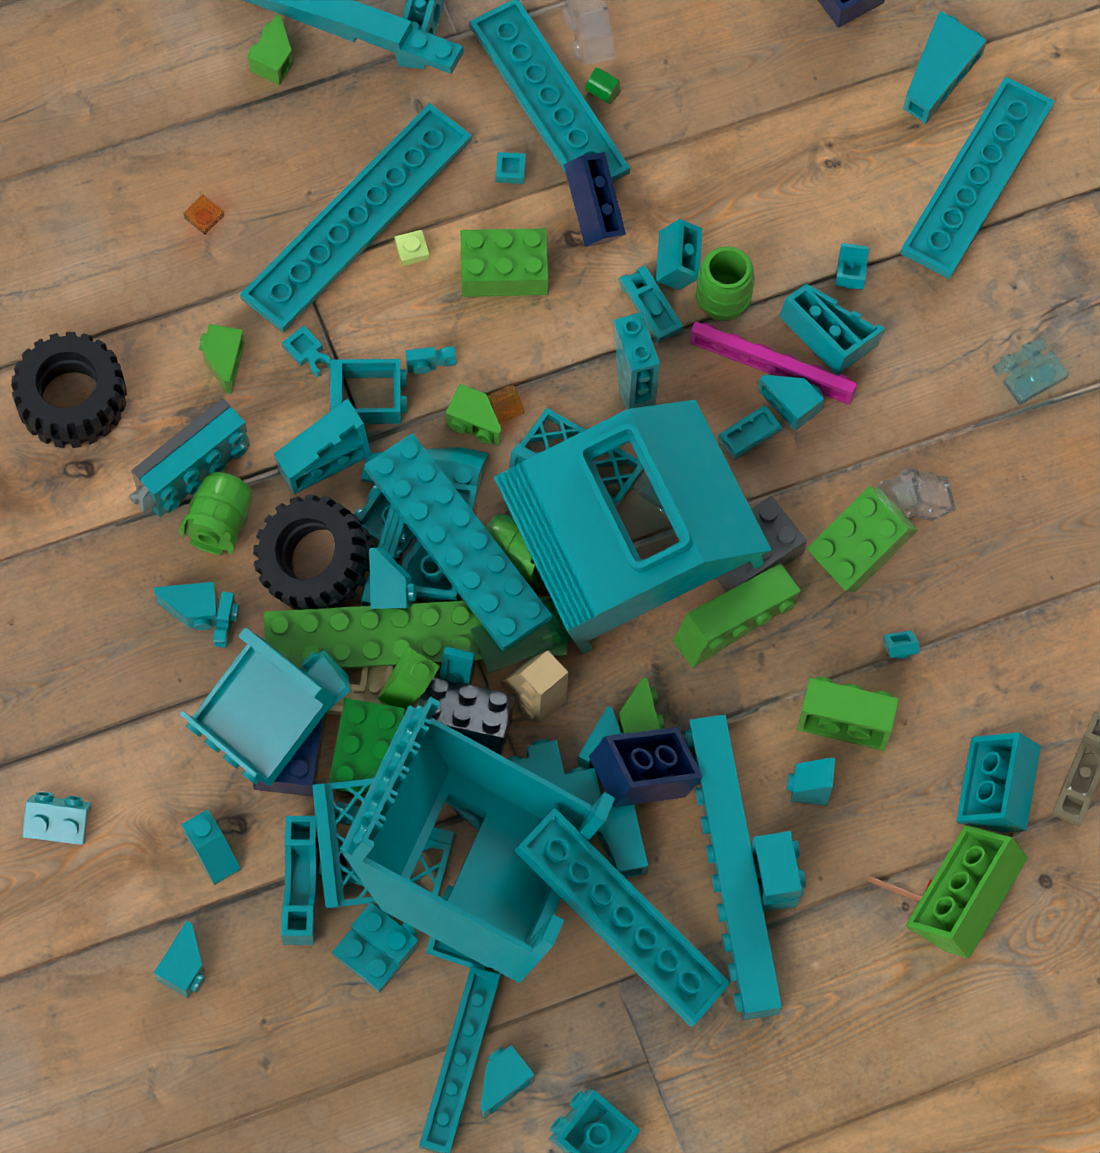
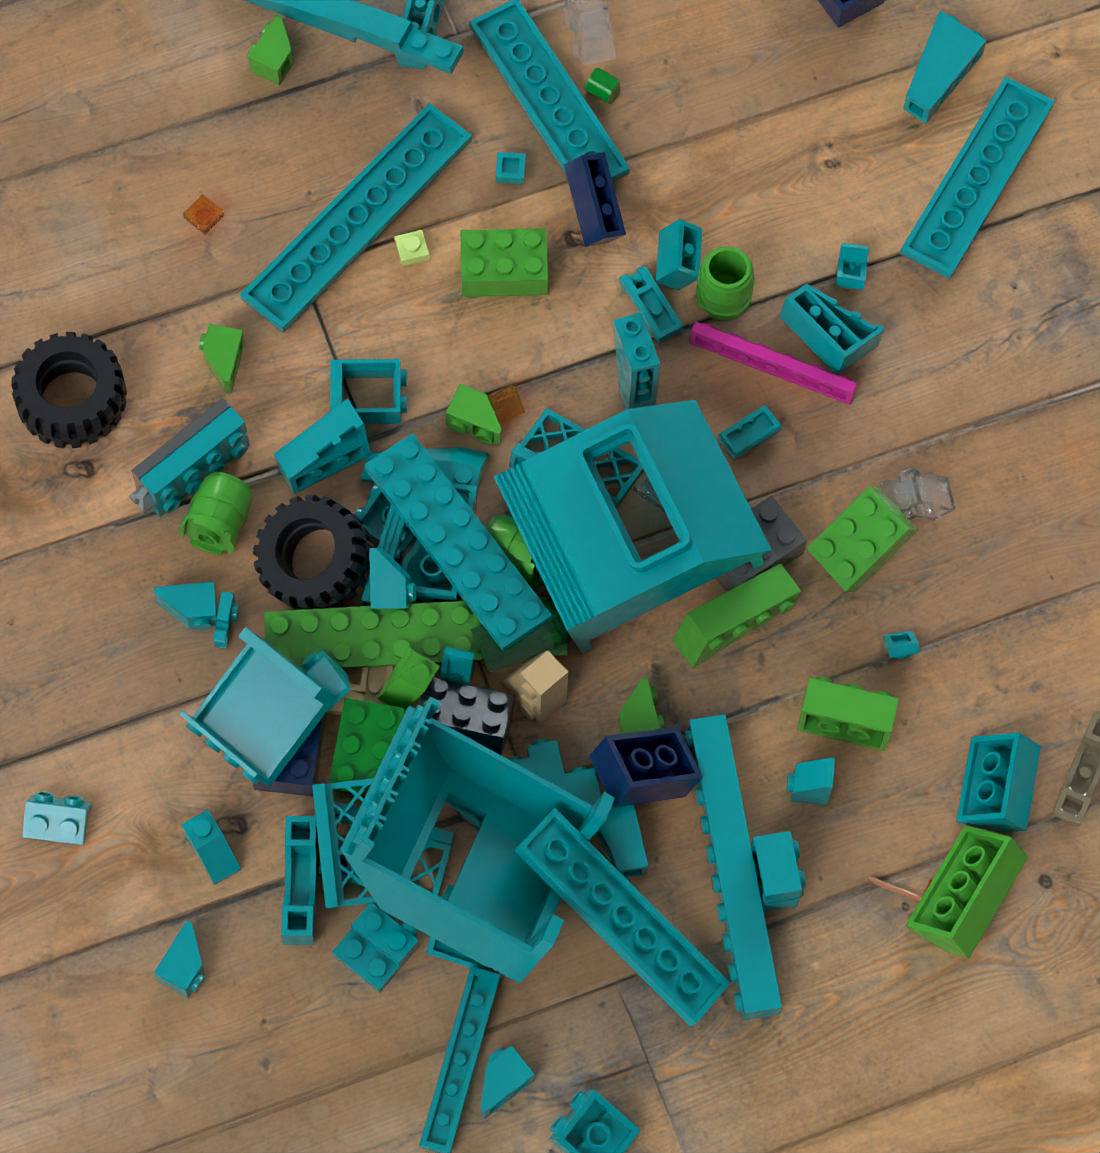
(306, 348): teal plate -> none
(426, 359): teal plate -> none
(606, 726): teal slope -> none
(792, 398): teal slope -> none
(1034, 378): clear light blue plate -> none

